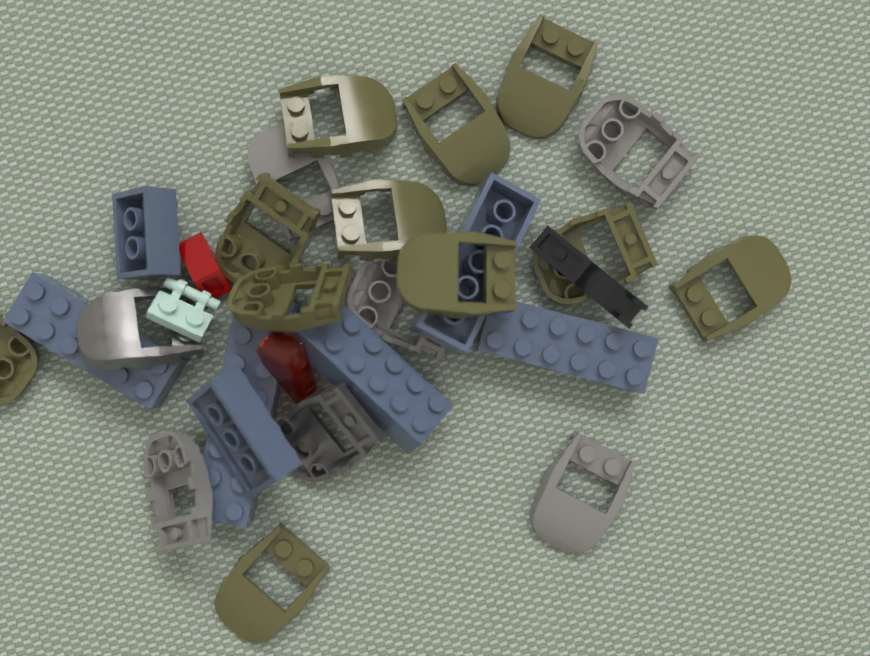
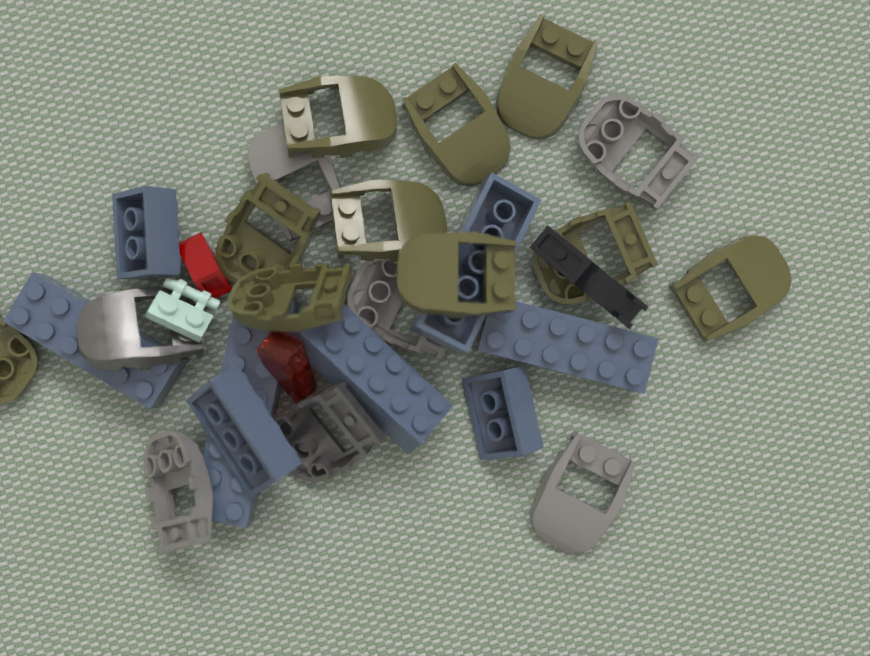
(248, 608): olive slope -> none
(503, 413): none -> sand blue slope

